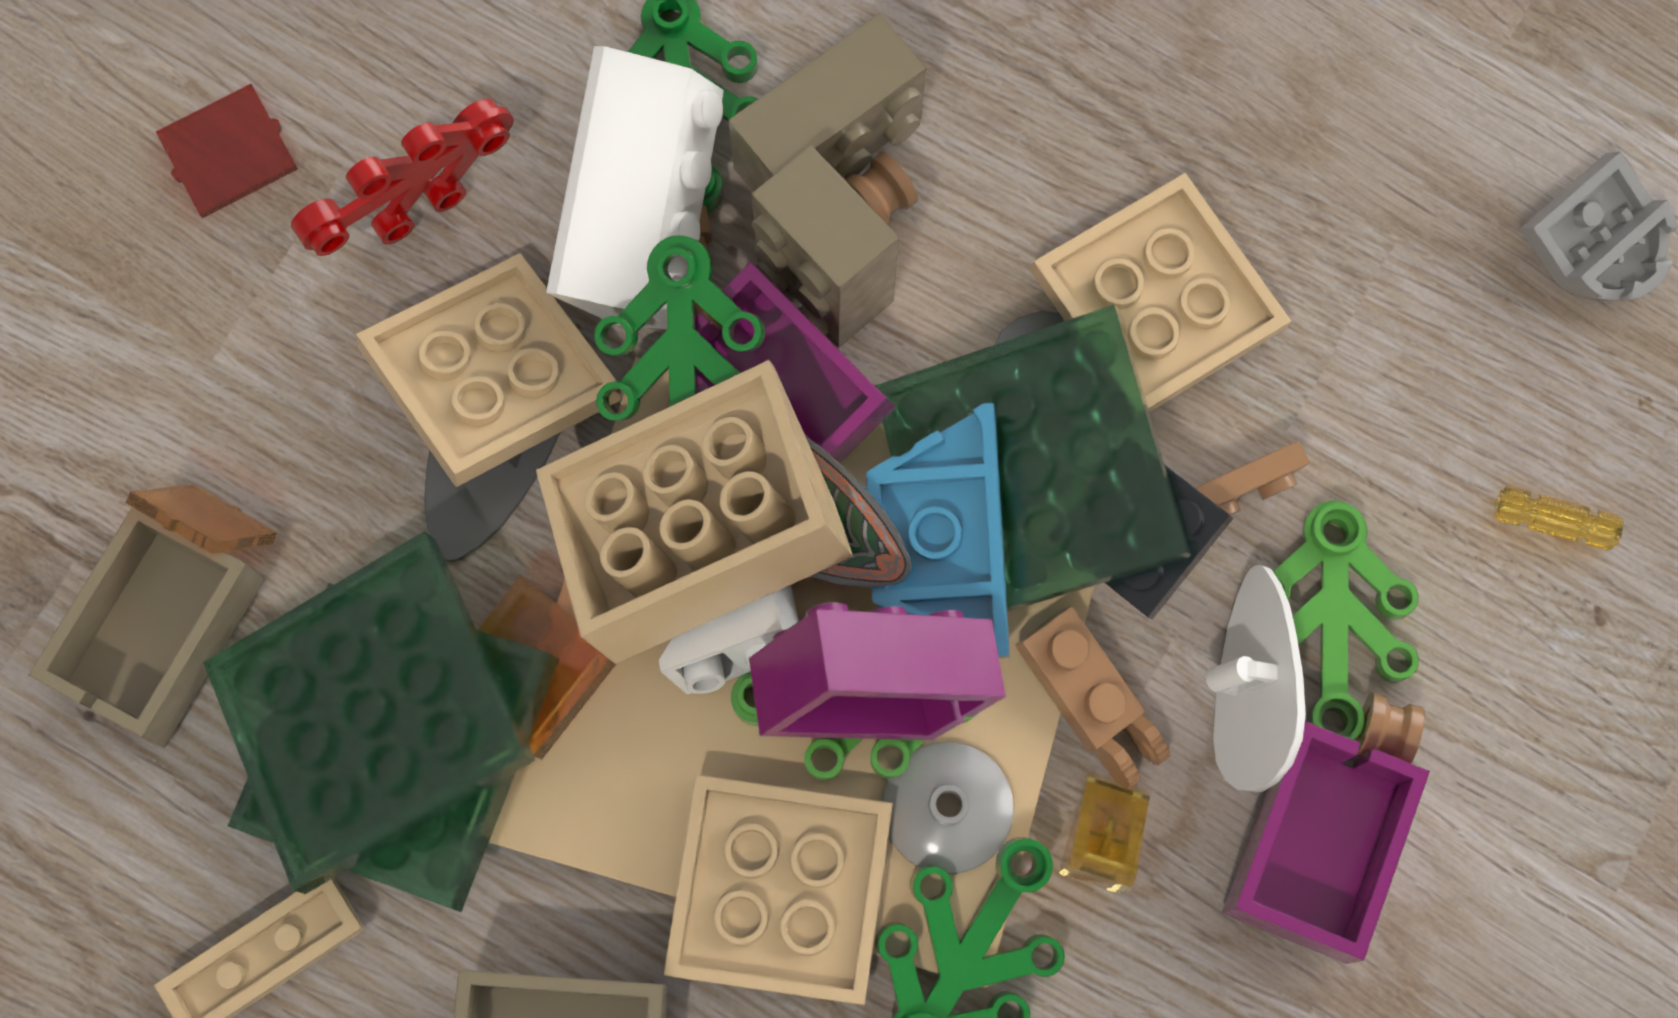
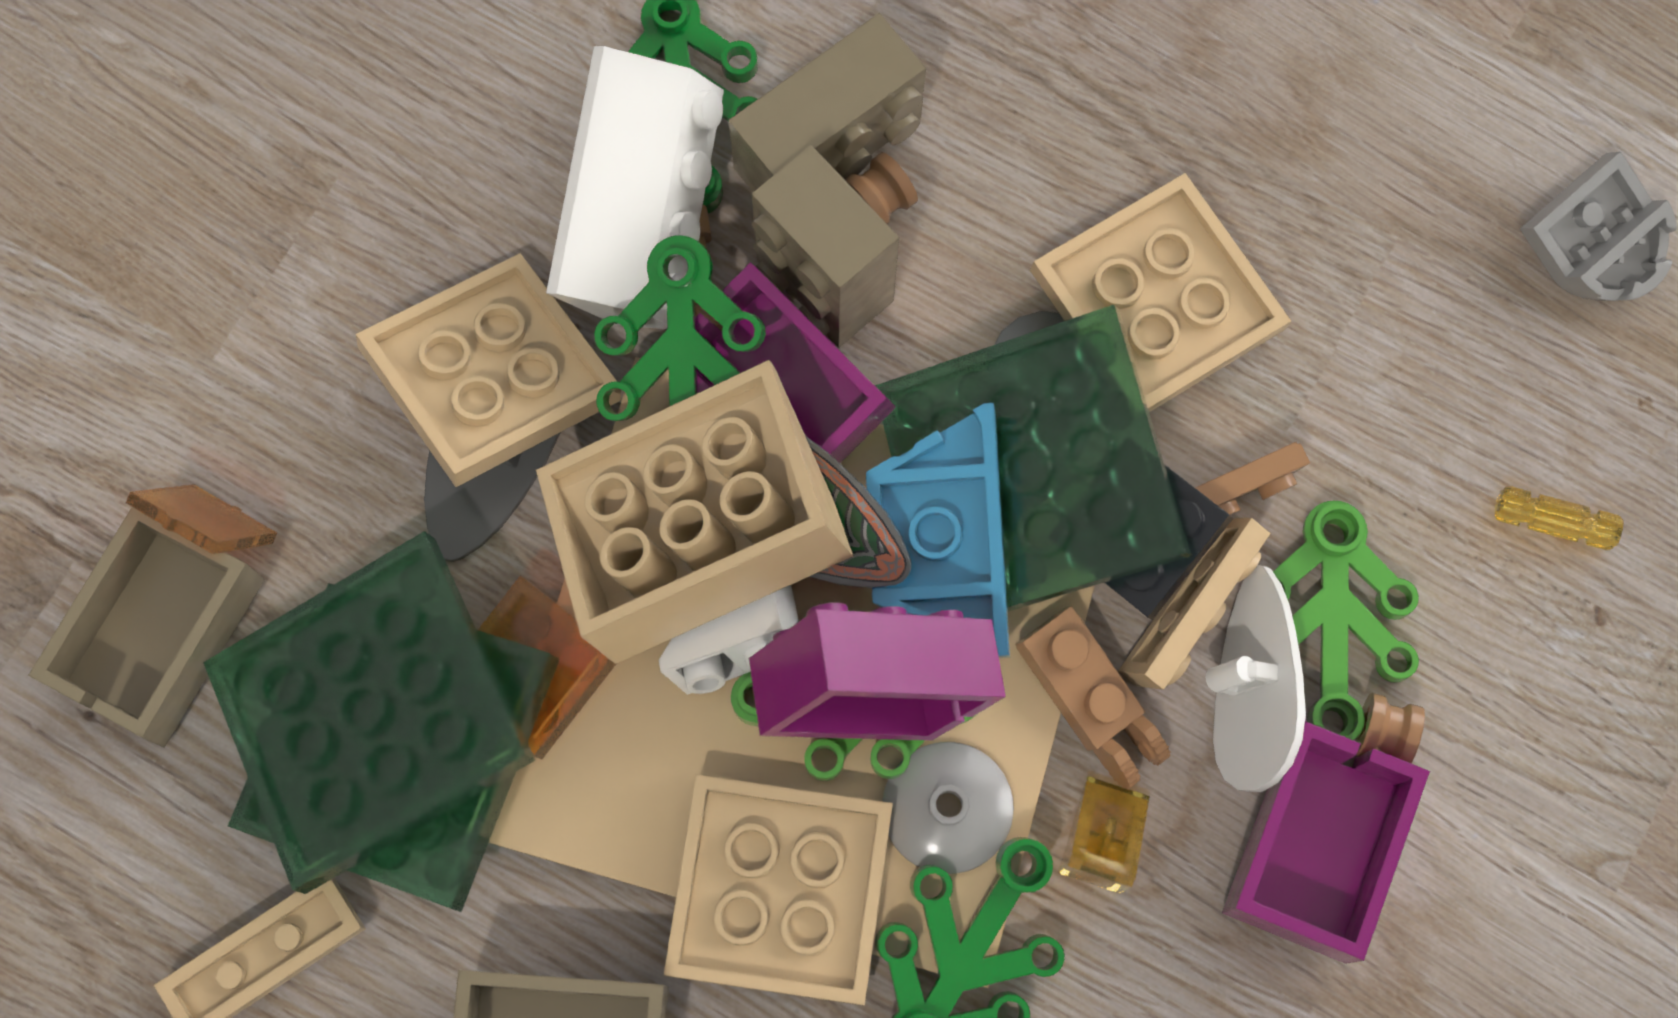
(226, 150): clear red piece -> none
(430, 147): red plant -> none
(1195, 606): none -> tan plate

